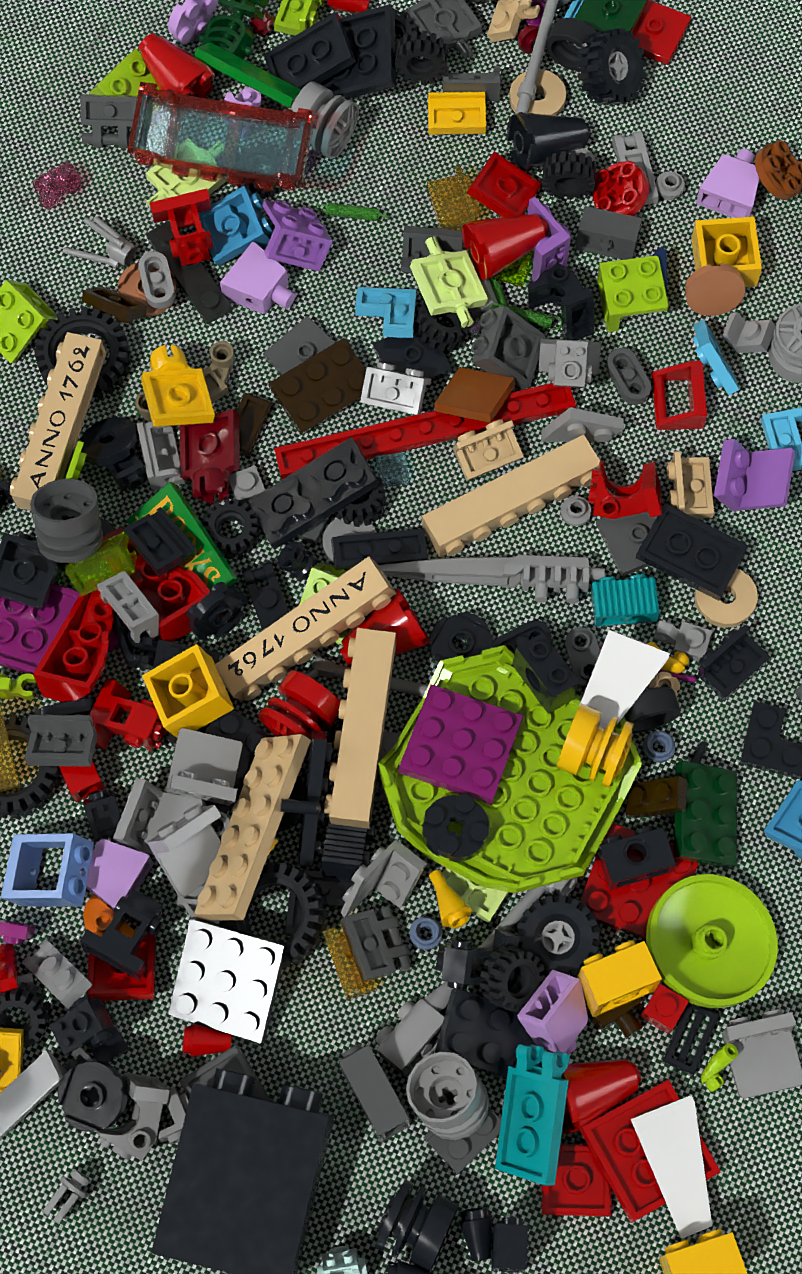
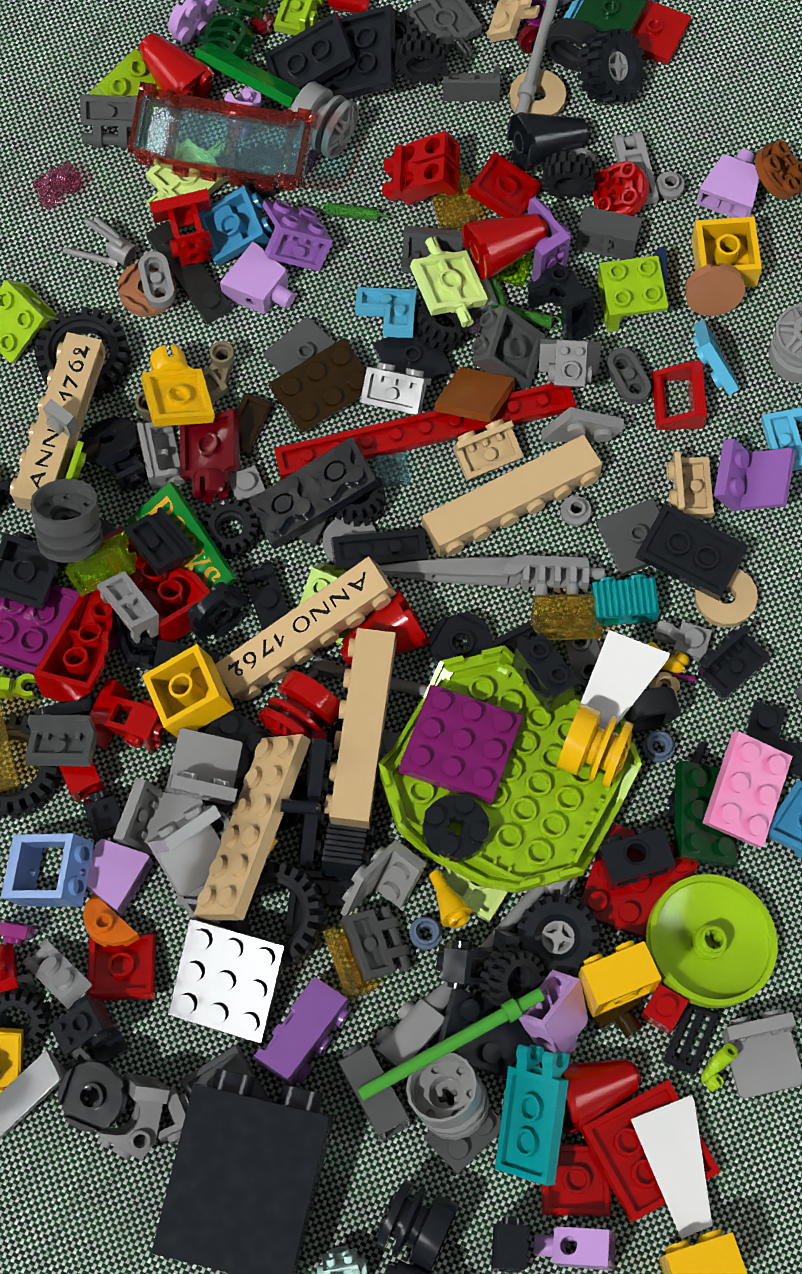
(60, 419): none -> light grey plate
(75, 1185): light grey arm -> none
(113, 303): dark brown plate -> none
(118, 948): black tile -> none
(203, 1040): red cone -> none
(297, 560): black wheel -> none
(304, 1033): none -> medium lavender wedge
(423, 169): none -> red hips
(456, 113): yellow plate -> none
(477, 1230): black cone -> none
(510, 1011): none -> bright green bar
(565, 617): none -> clear yellow bracket
(593, 1250): none -> lavender torso
(639, 497): red tile -> none
(656, 797): dark brown plate -> none
(747, 789): none -> bright pink plate
(748, 335): light grey bracket -> none

